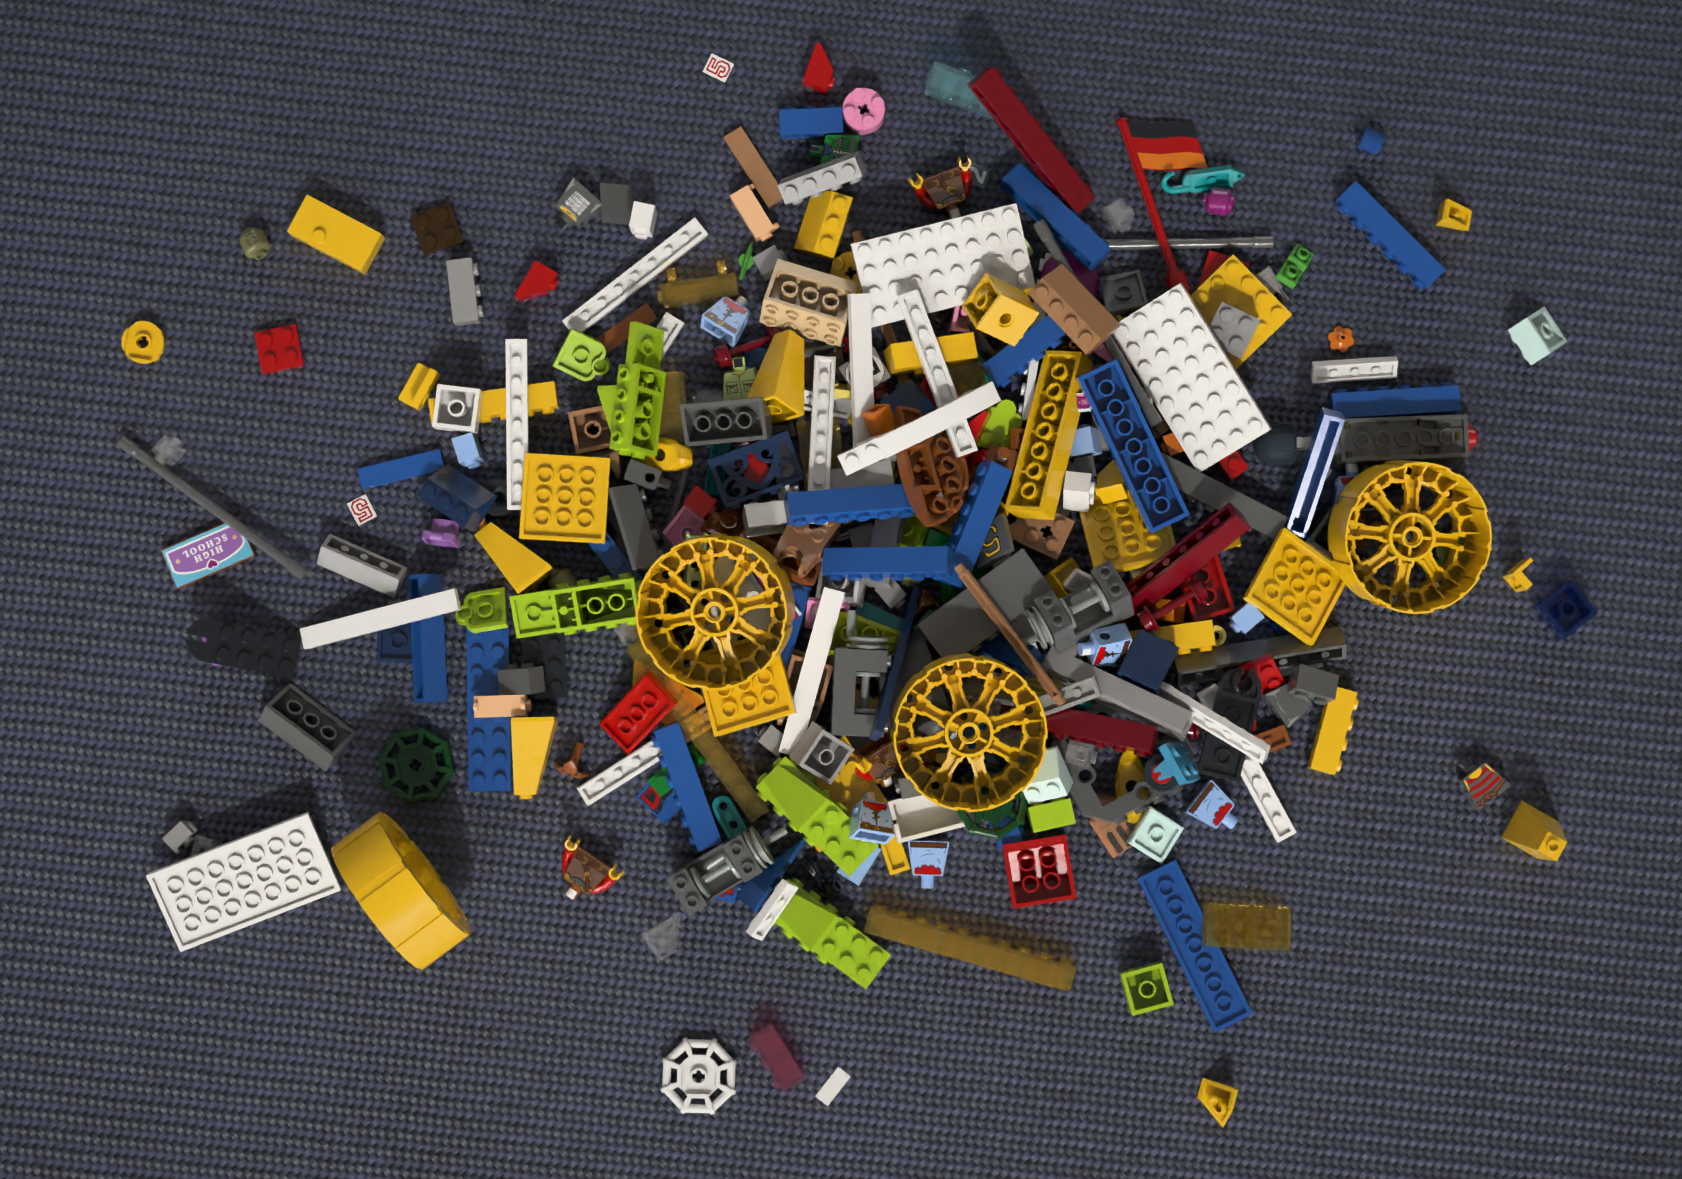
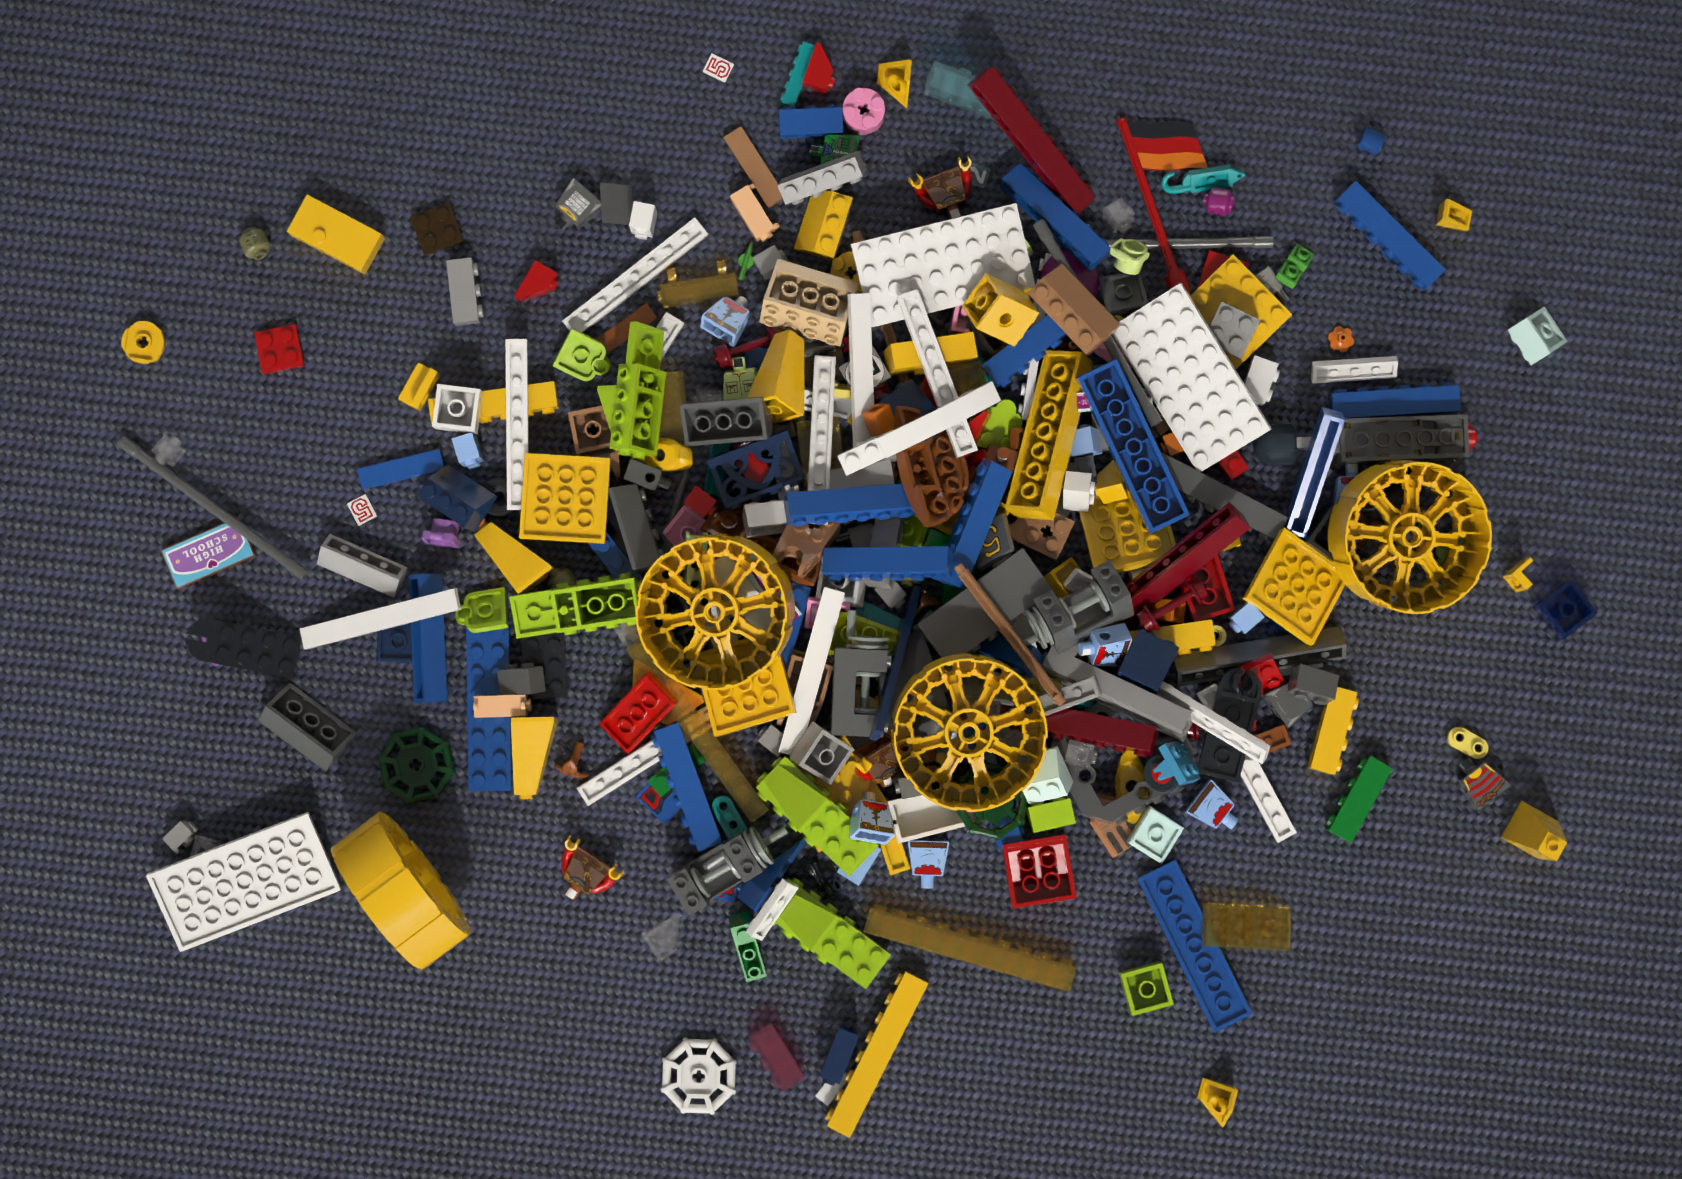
(747, 947): none -> green slope
(797, 75): none -> teal piece
(839, 1055): none -> dark blue brick
(877, 1053): none -> yellow brick
(895, 79): none -> yellow slope
(1129, 256): none -> yellowish green piece
(1259, 379): none -> white brick
(1358, 799): none -> green brick
(1468, 742): none -> light yellow plate

